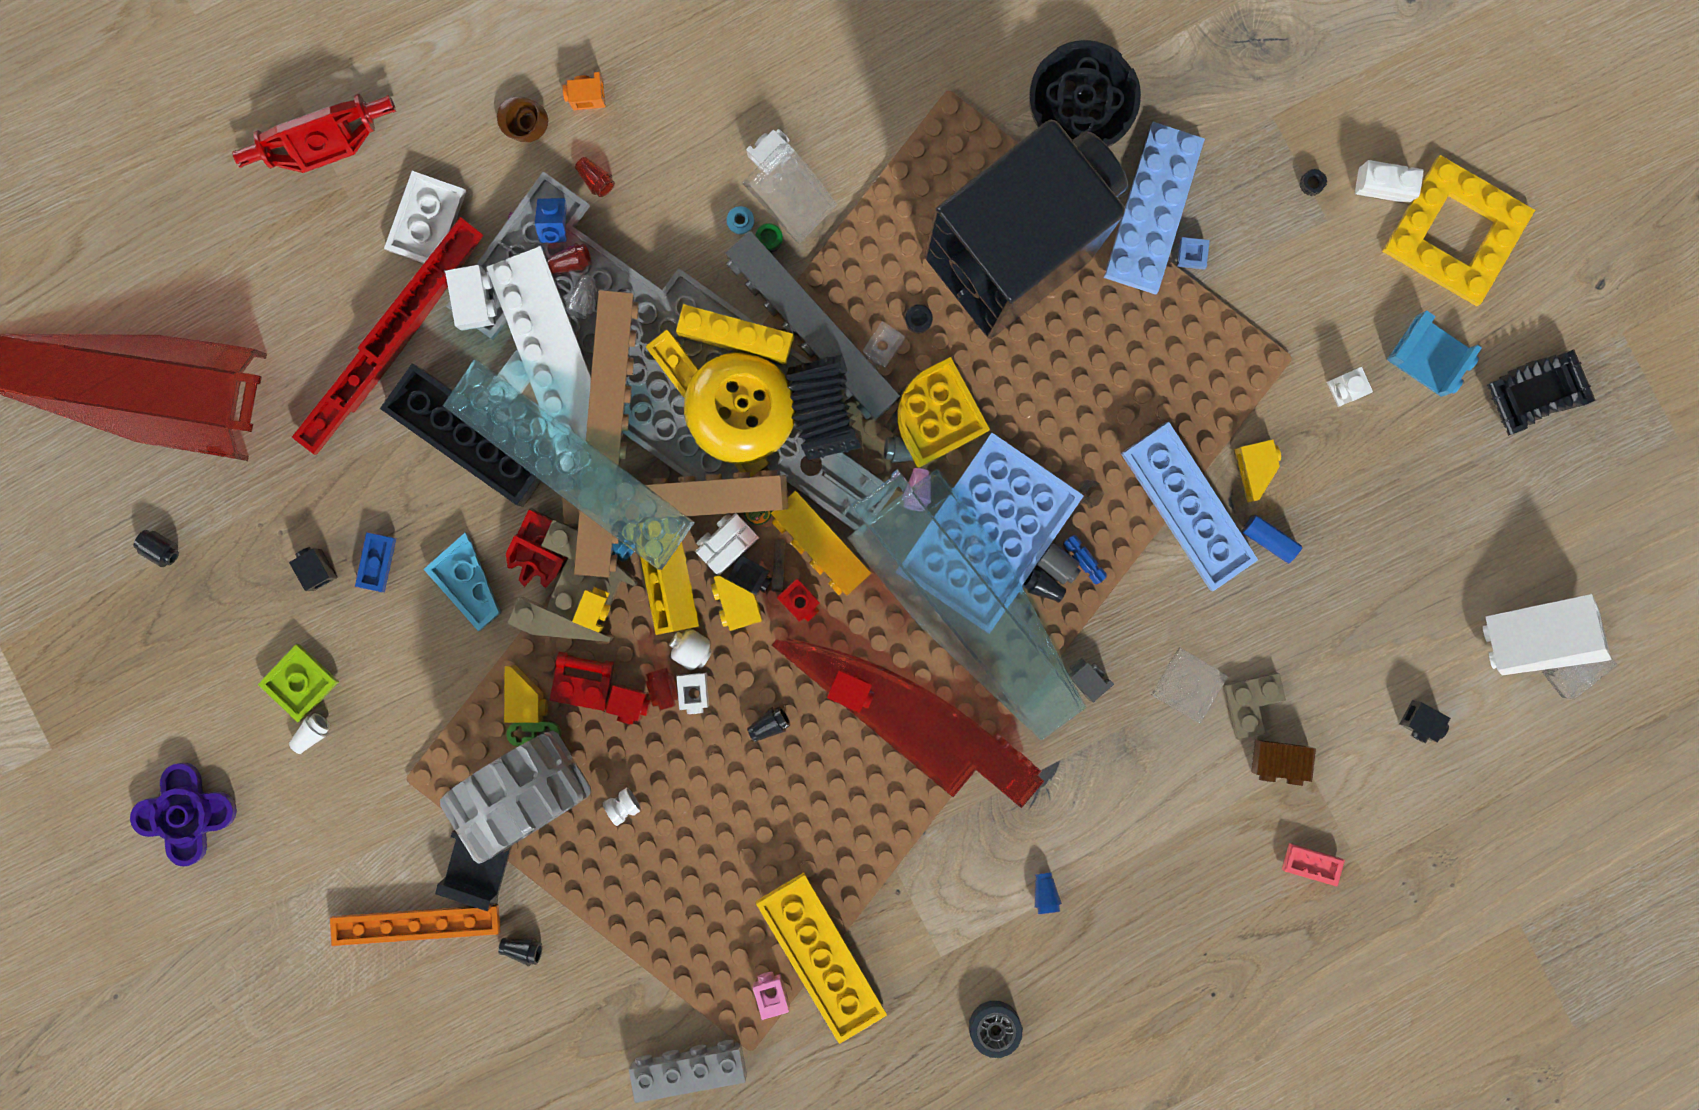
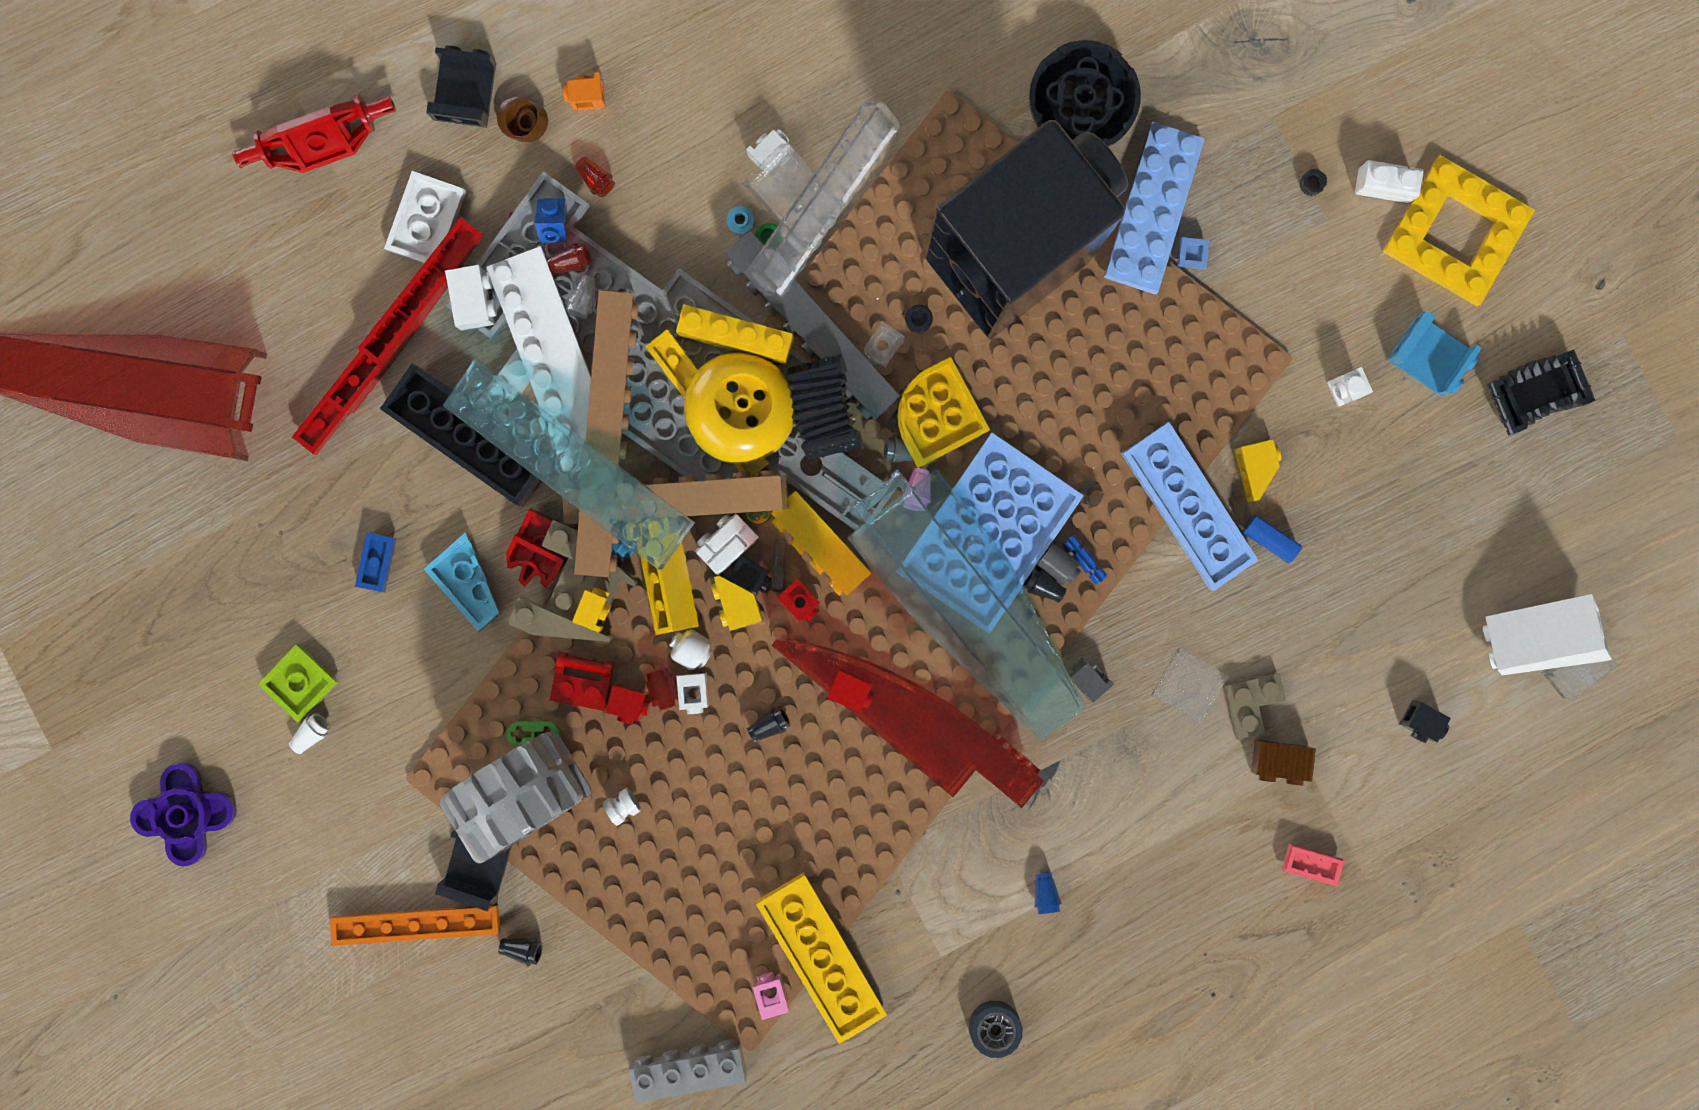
(156, 548): black brick -> none
(312, 569): black brick -> none
(463, 87): none -> black panel
(522, 698): yellow slope -> none
(823, 199): none -> clear brick

